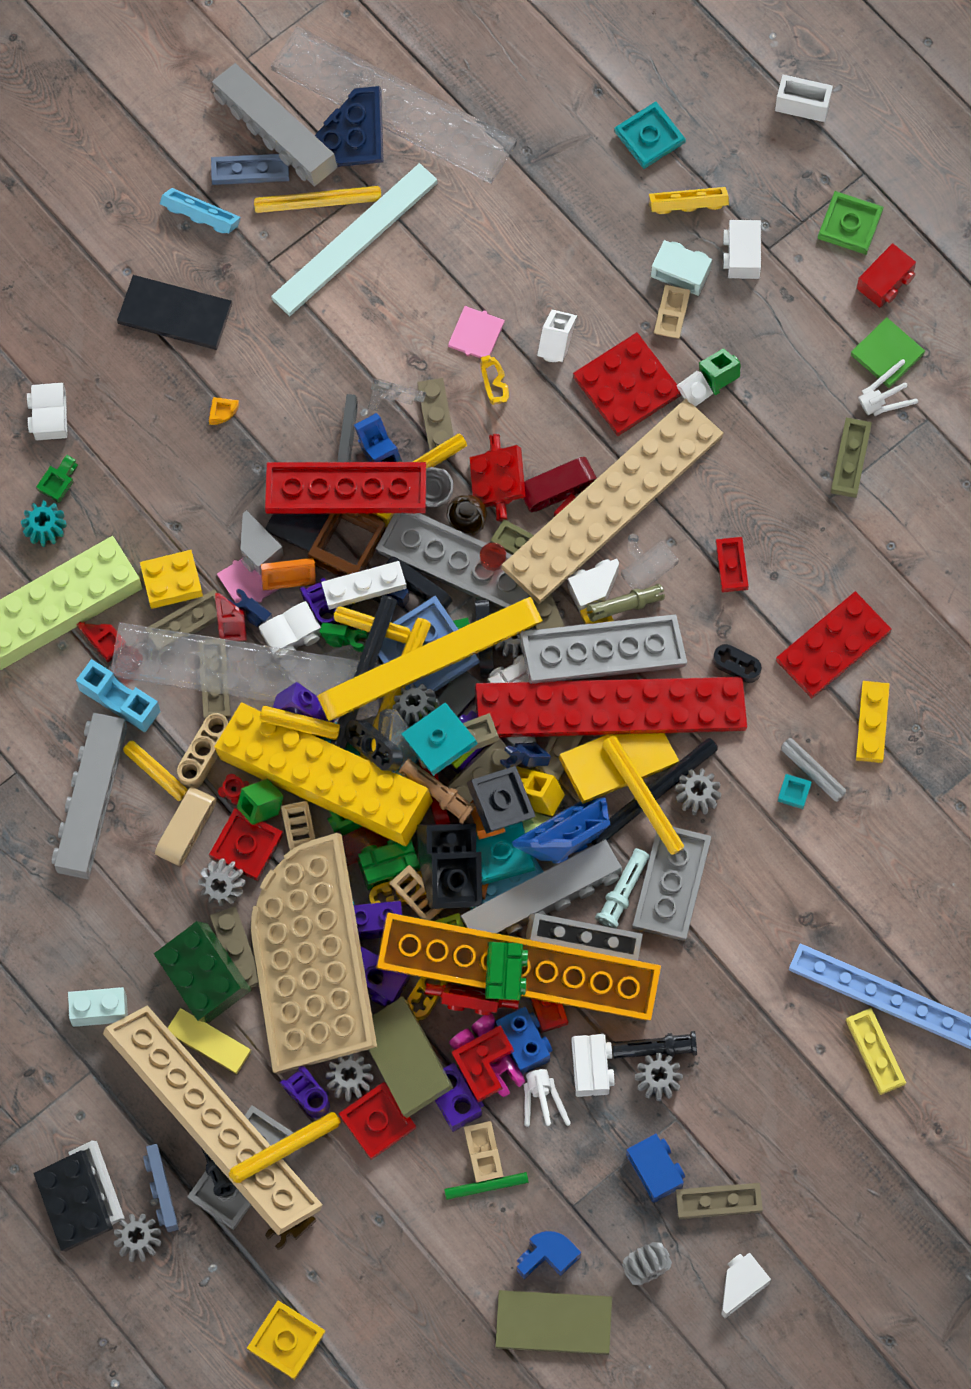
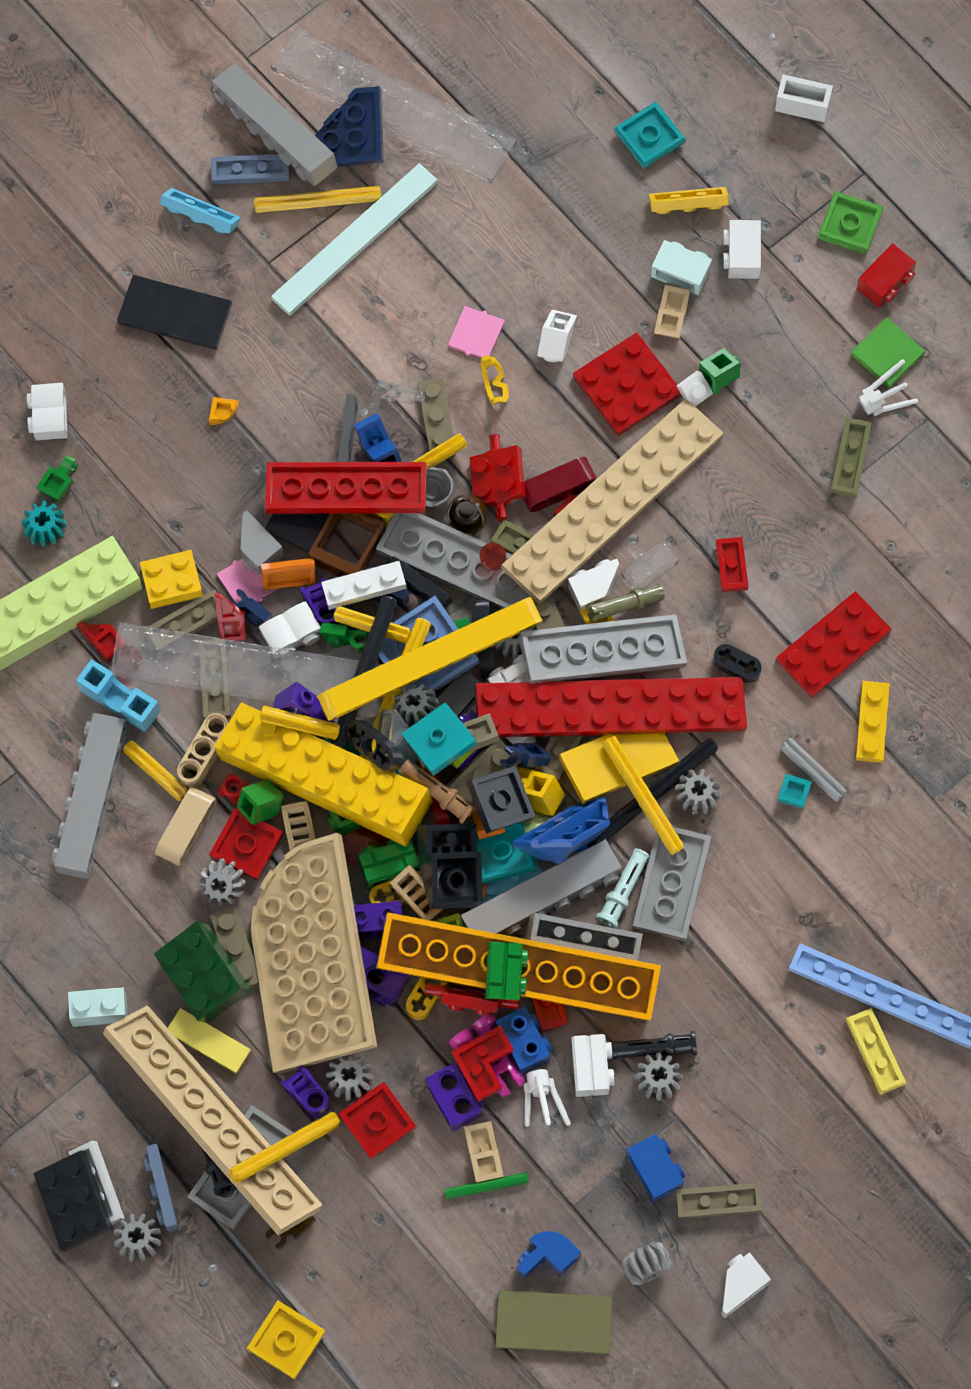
(407, 1058): olive tile -> none

